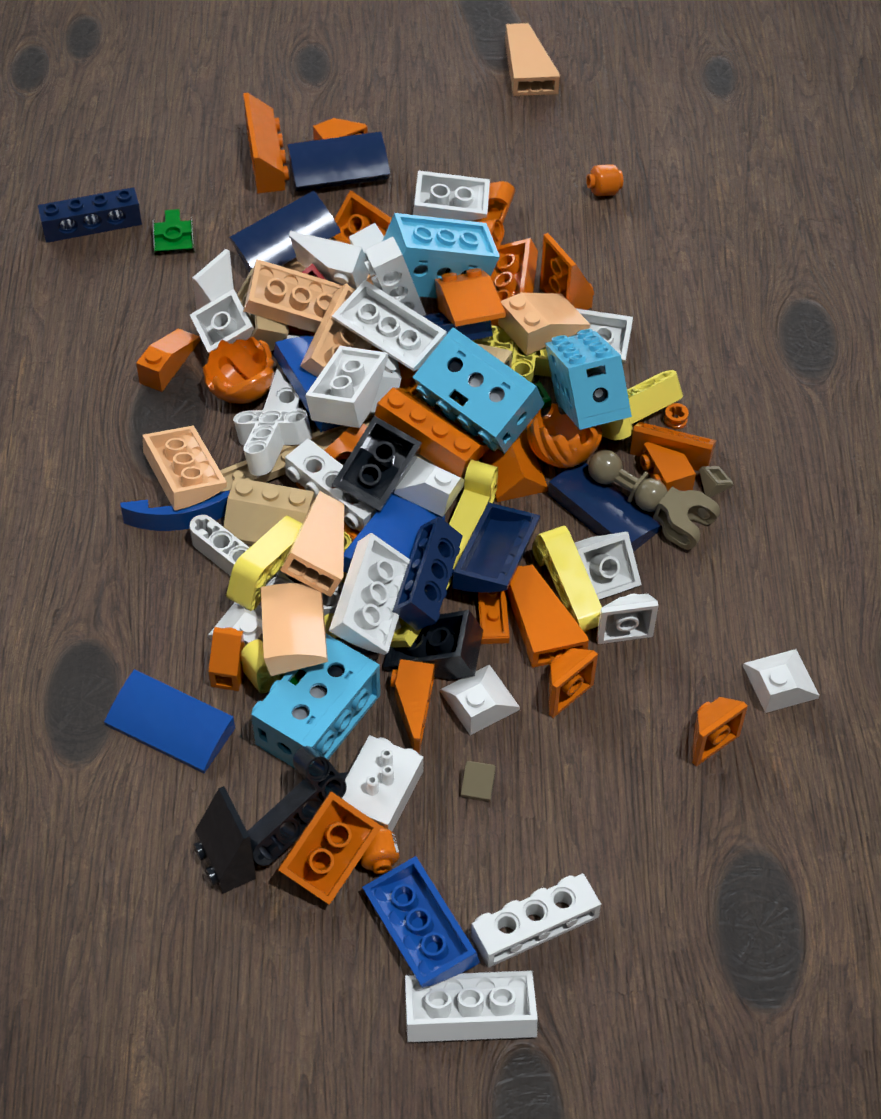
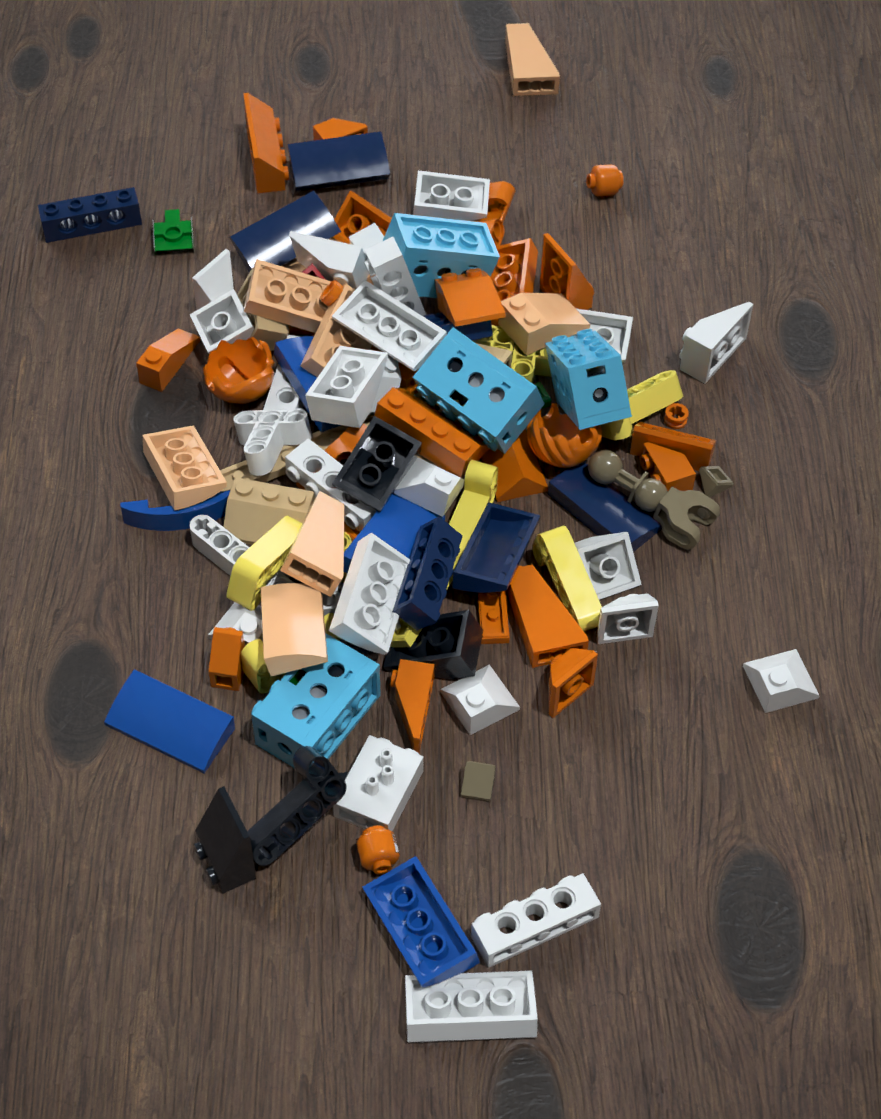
(329, 848): orange slope -> none
(331, 293): none -> orange tile
(714, 341): none -> white slope
(717, 726): orange slope -> none

